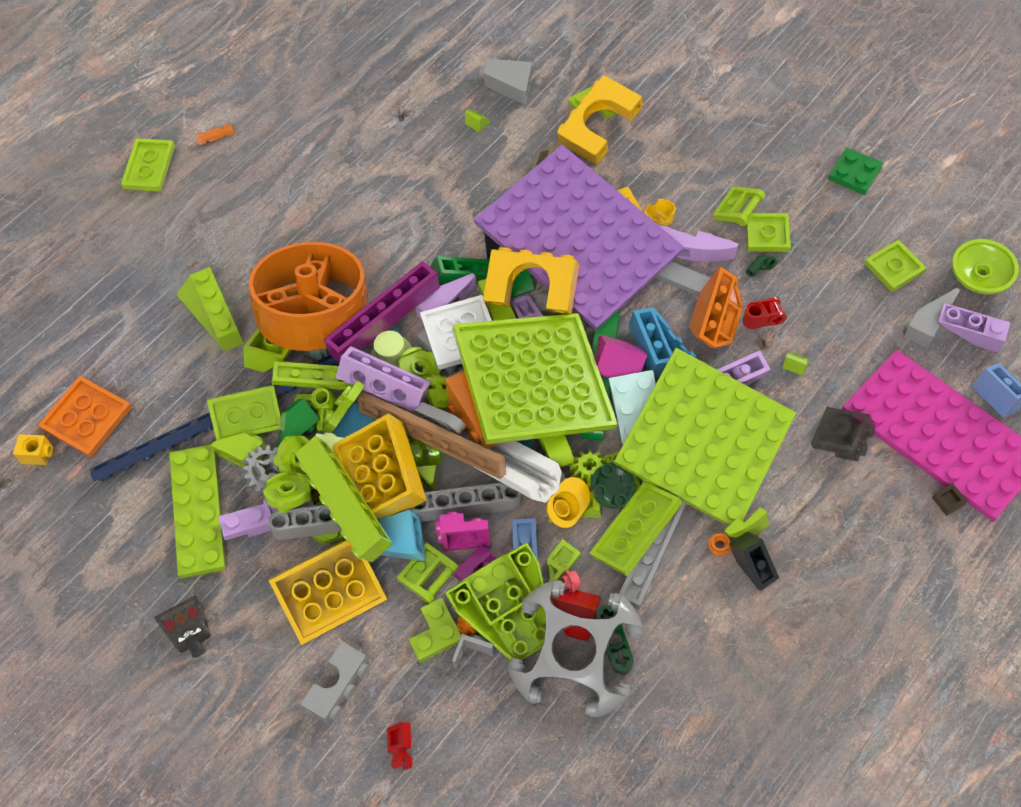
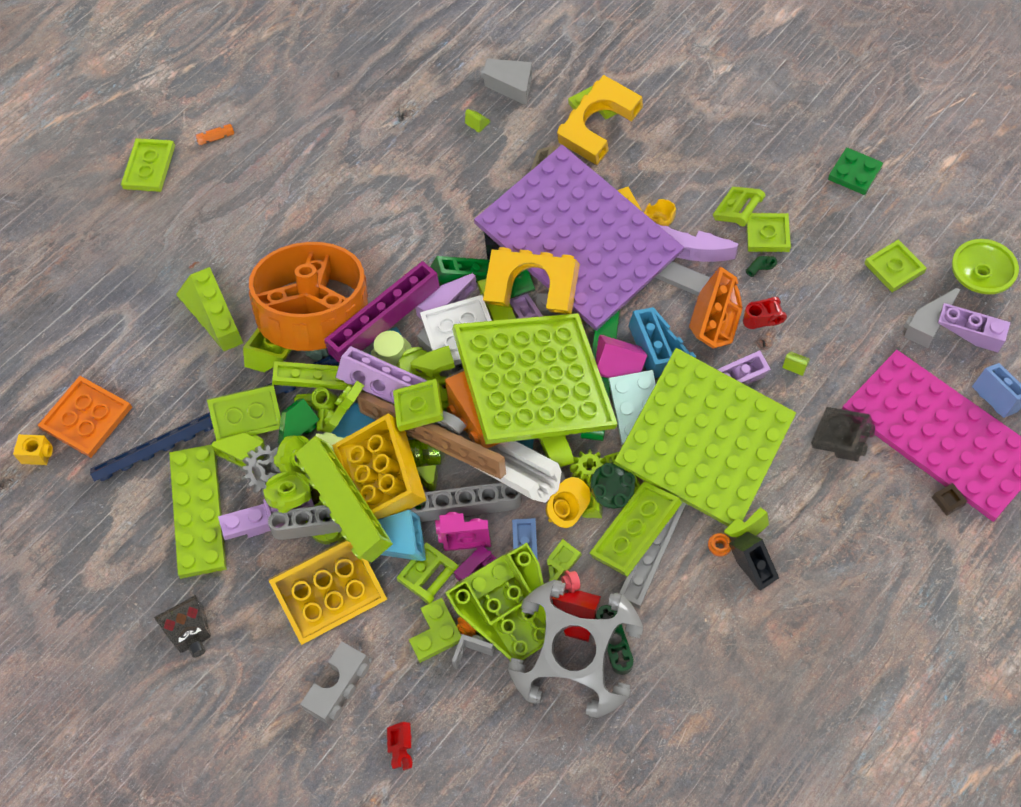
(418, 405): none -> lime plate
(434, 361): none -> lime slope

